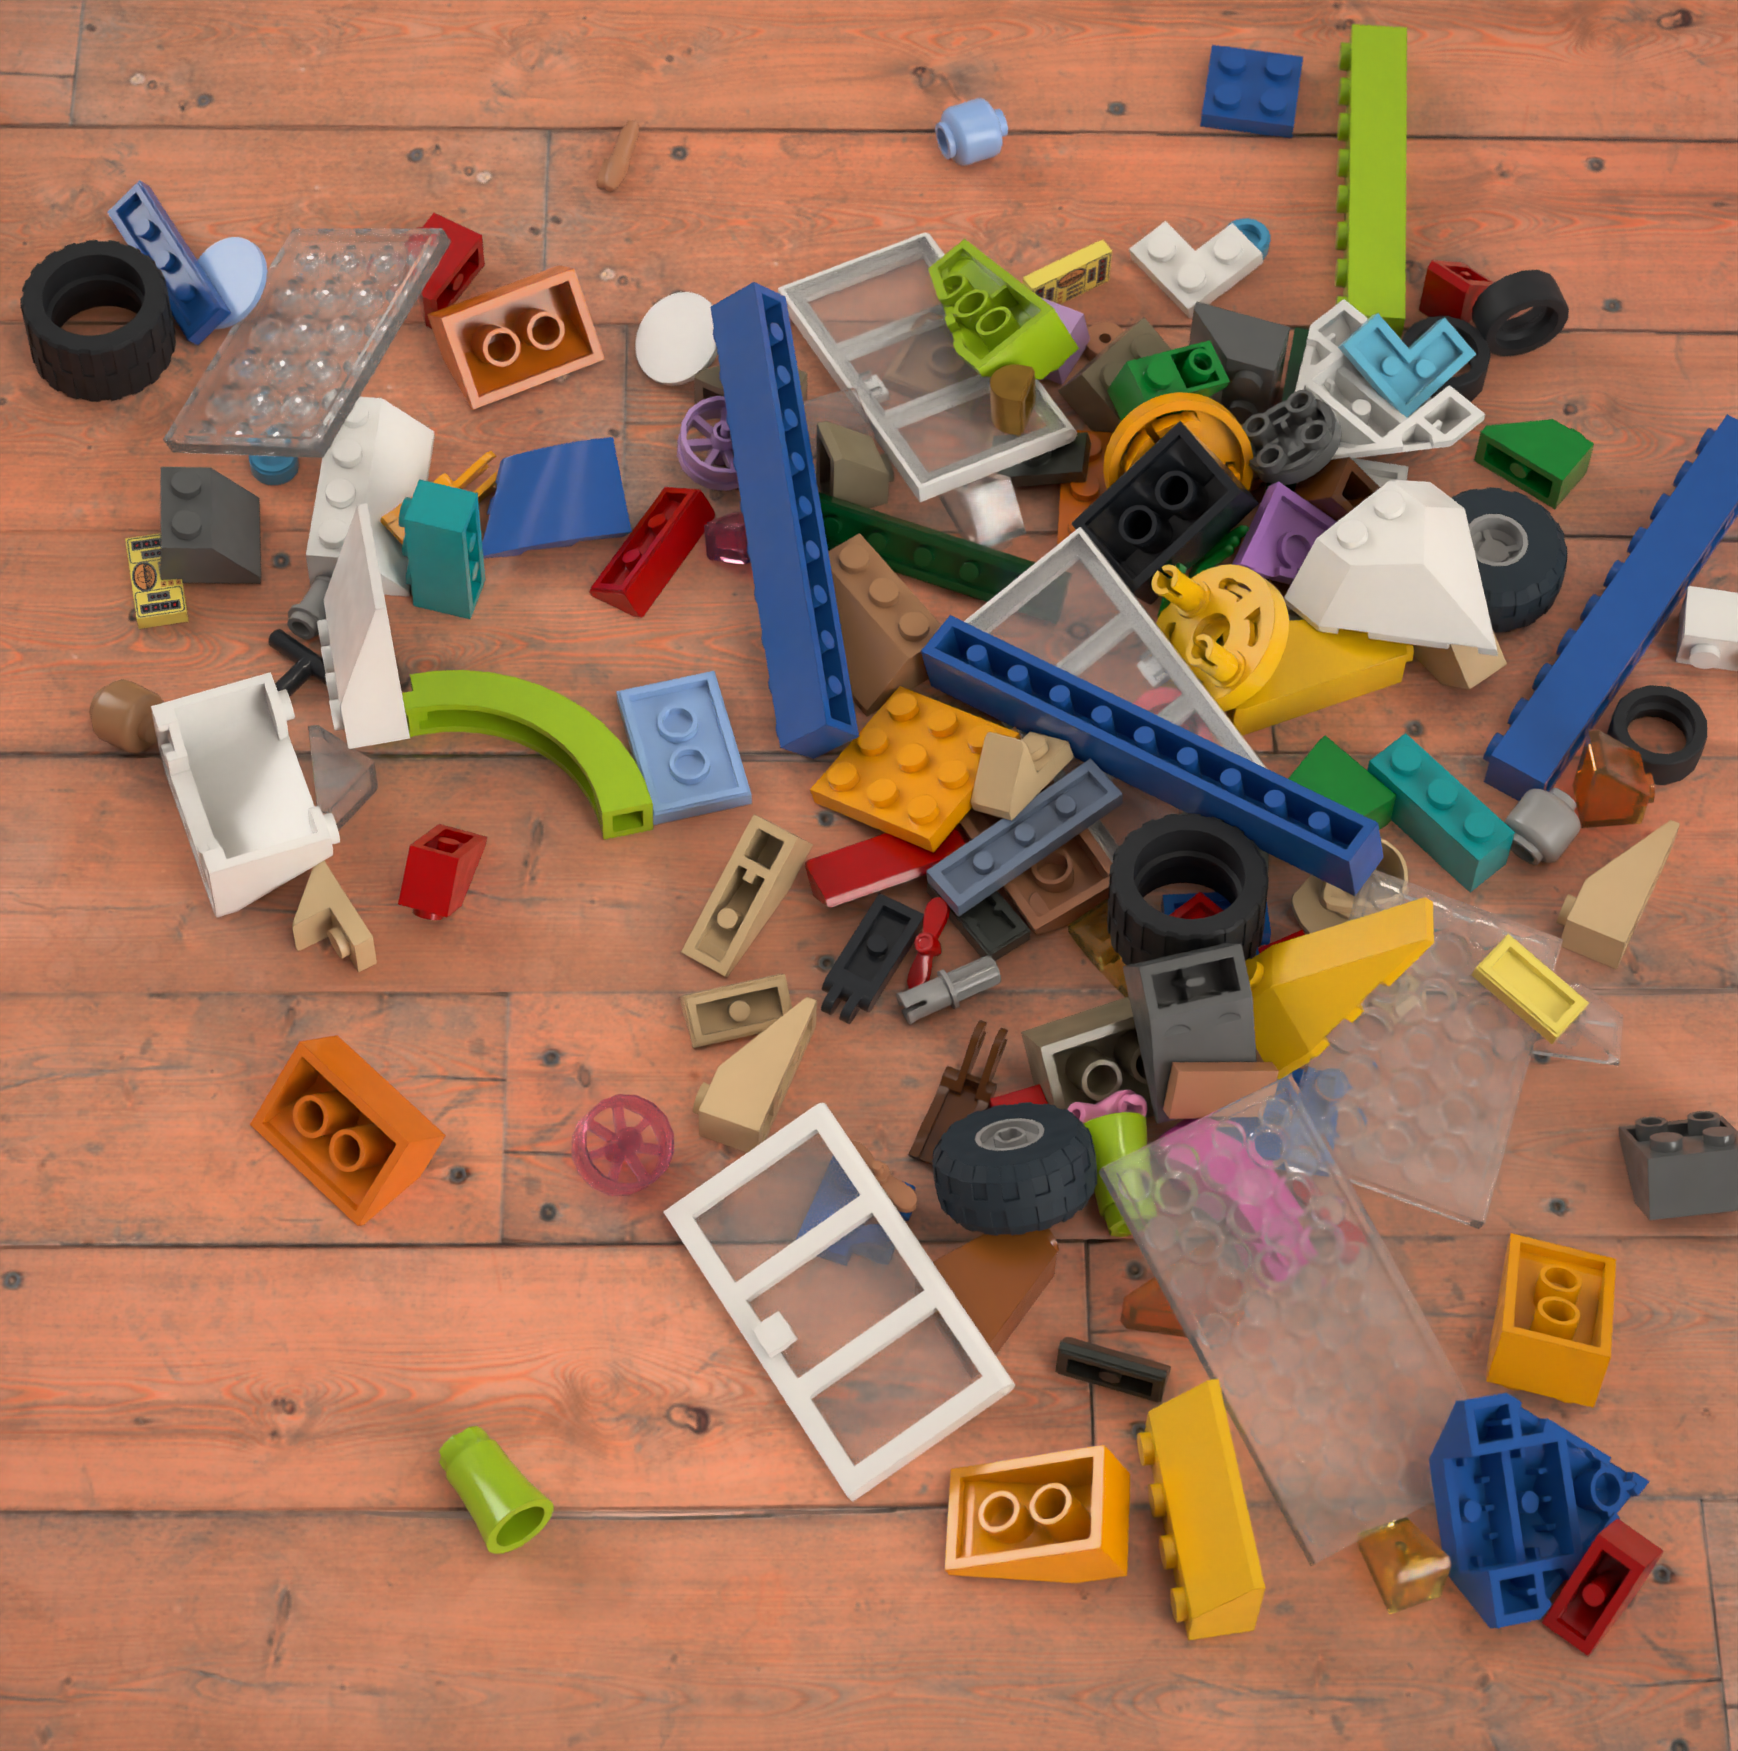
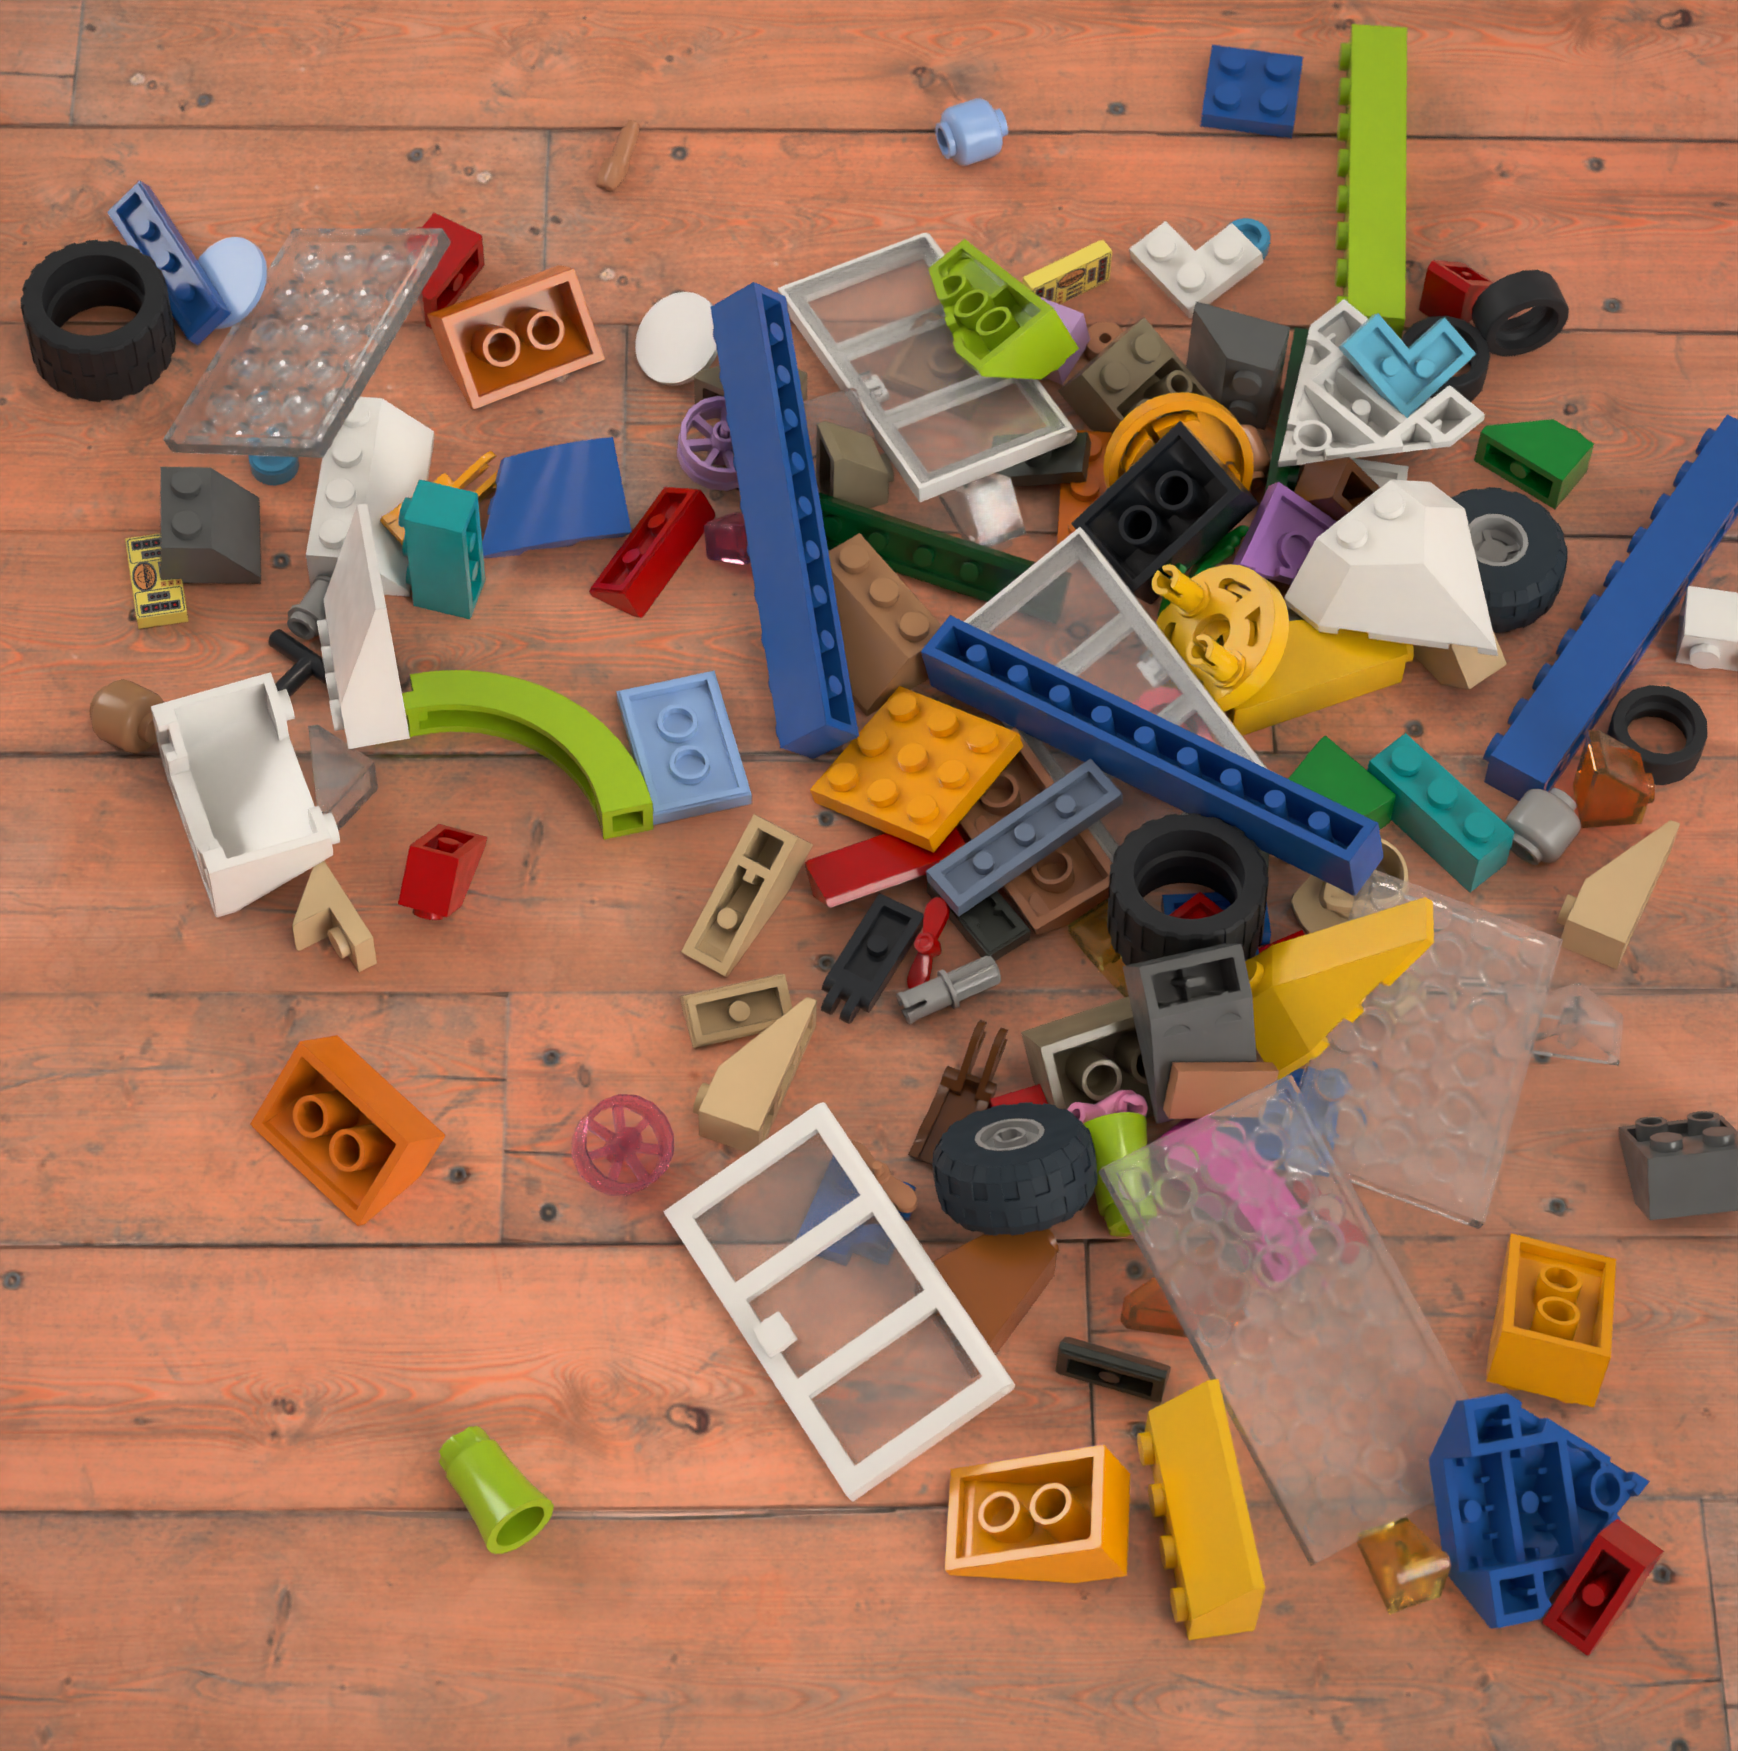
(1012, 398): pearl gold brick -> none
(1016, 771): tan slope -> none
(1182, 370): green slope -> none
(1293, 439): dark grey tile -> none
(1530, 989): light yellow tile -> none

